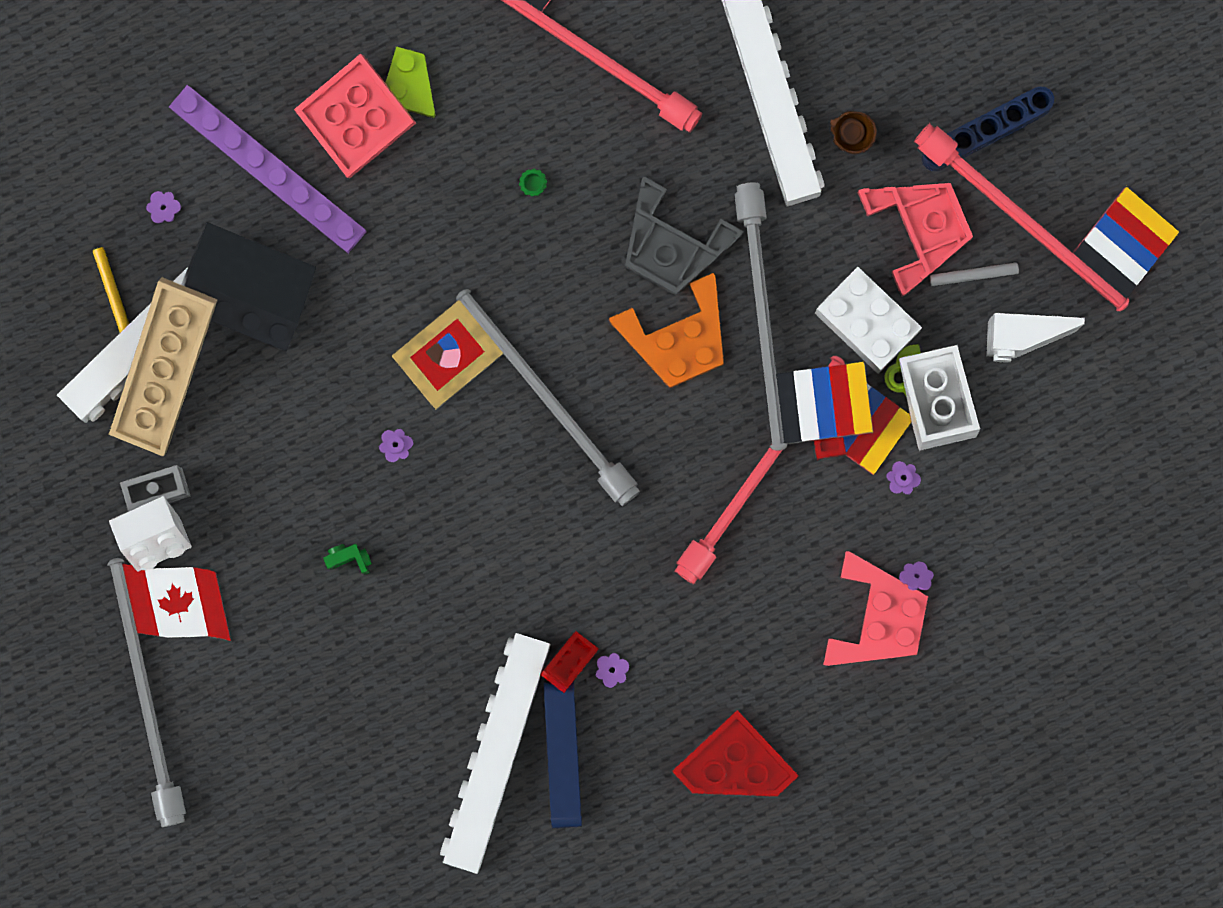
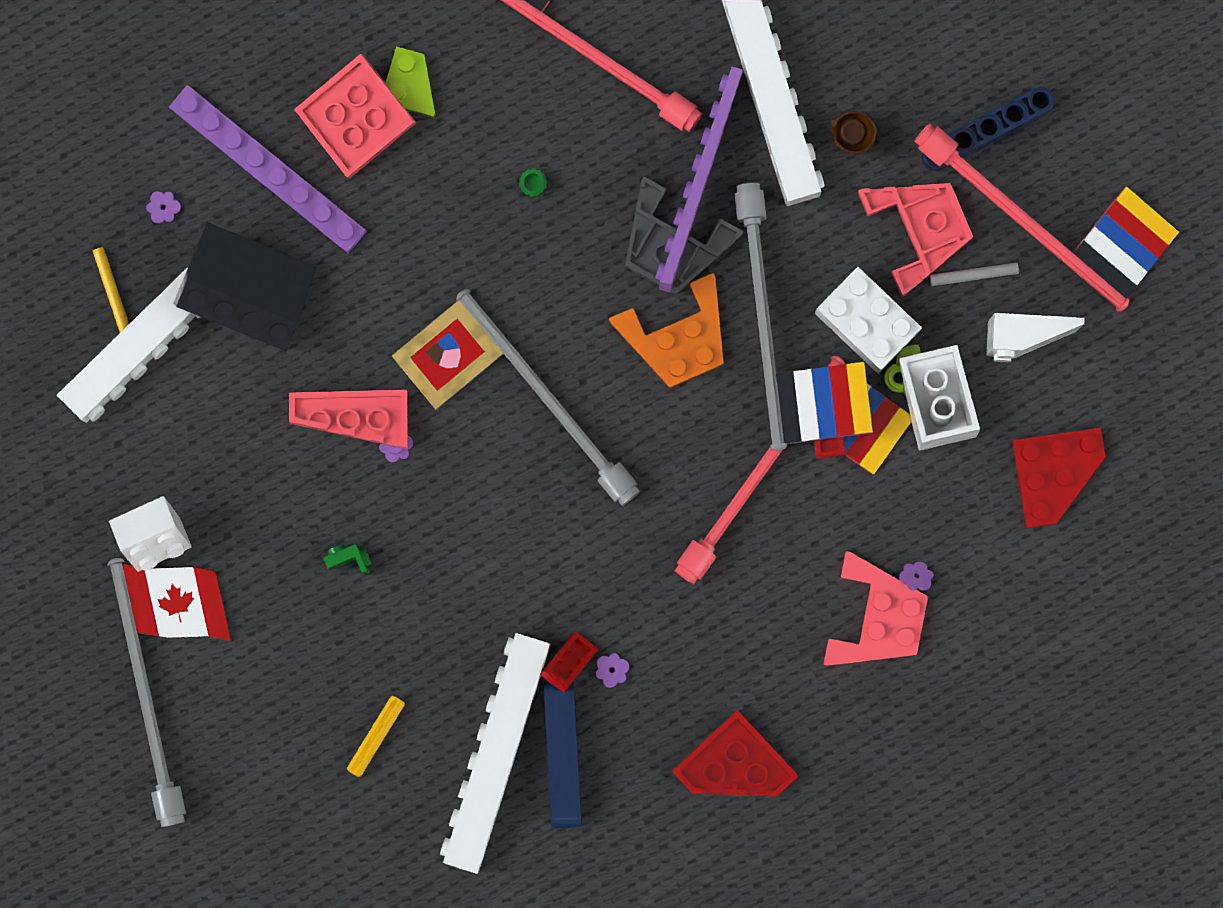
(146, 488): light grey brick -> none
(162, 366): tan plate -> none
(364, 415): none -> coral wing
(375, 736): none -> yellow axle
(694, 190): none -> medium lavender plate
(898, 485): medium lavender plant -> none
(1055, 471): none -> red plate

